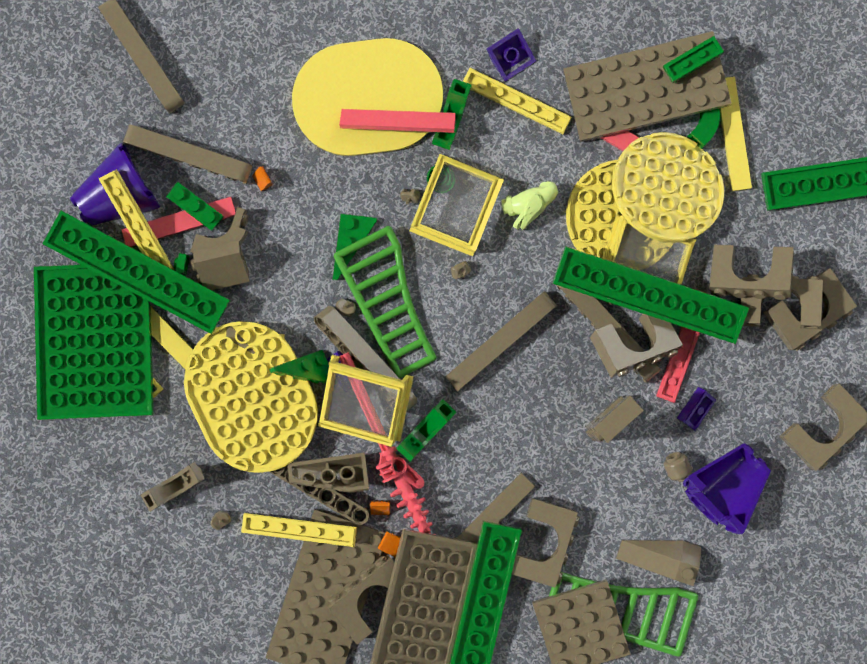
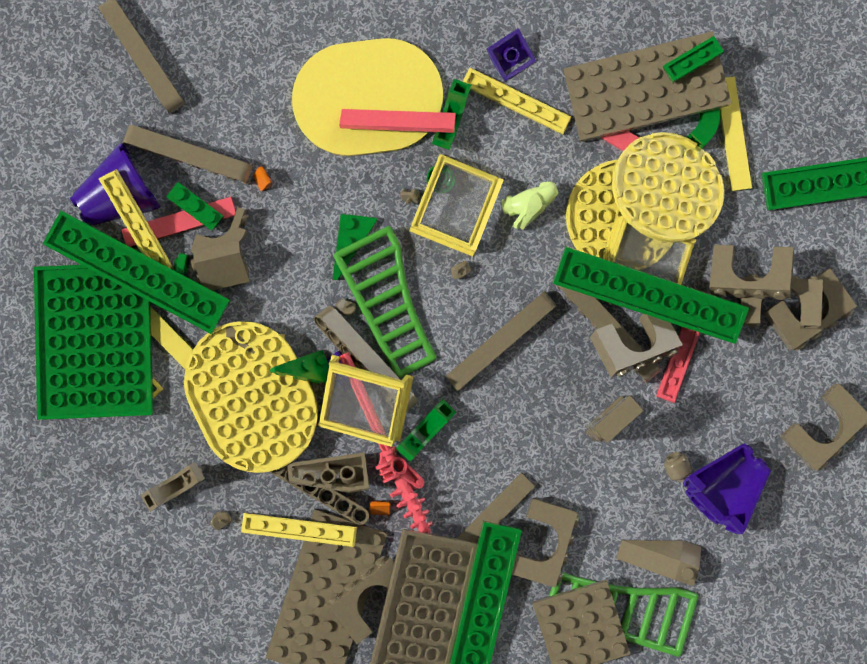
(389, 544): orange slope -> none
(696, 408): dark purple slope -> none

